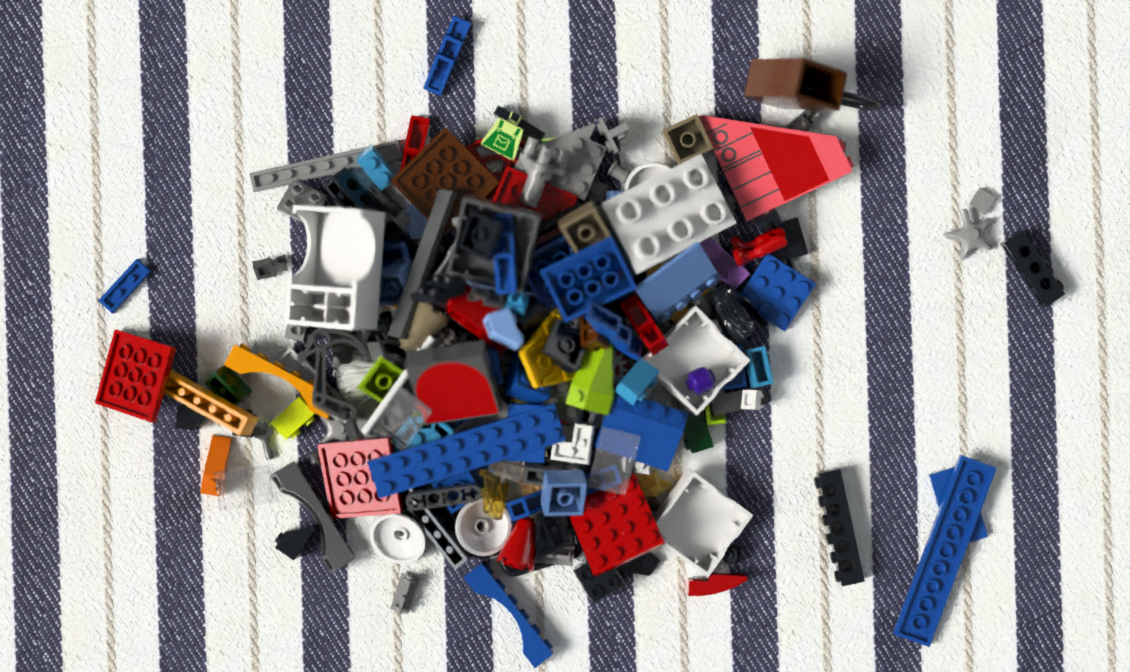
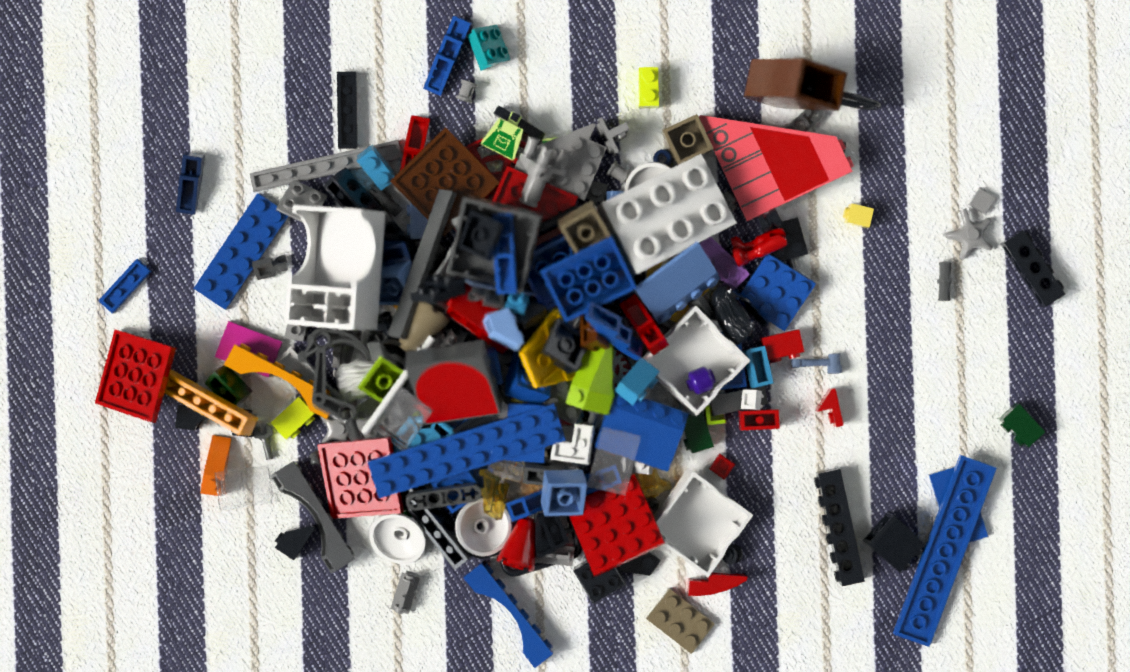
(190, 182): none -> dark blue slope
(243, 245): none -> blue plate
(257, 341): none -> dark pink tile
(347, 110): none -> black plate
(466, 91): none -> light grey bush
(488, 46): none -> teal bracket
(648, 87): none -> neon yellow brick
(663, 152): none -> dark blue plate
(680, 621): none -> dark tan plate
(721, 466): none -> red tile
(758, 419): none -> red brick
(783, 345): none -> red brick
(830, 401): none -> red slope
(832, 363): none -> sand blue brick
(858, 215): none -> light yellow brick
(894, 542): none -> black slope
(944, 281): none -> dark grey pin
(1021, 425): none -> dark green brick

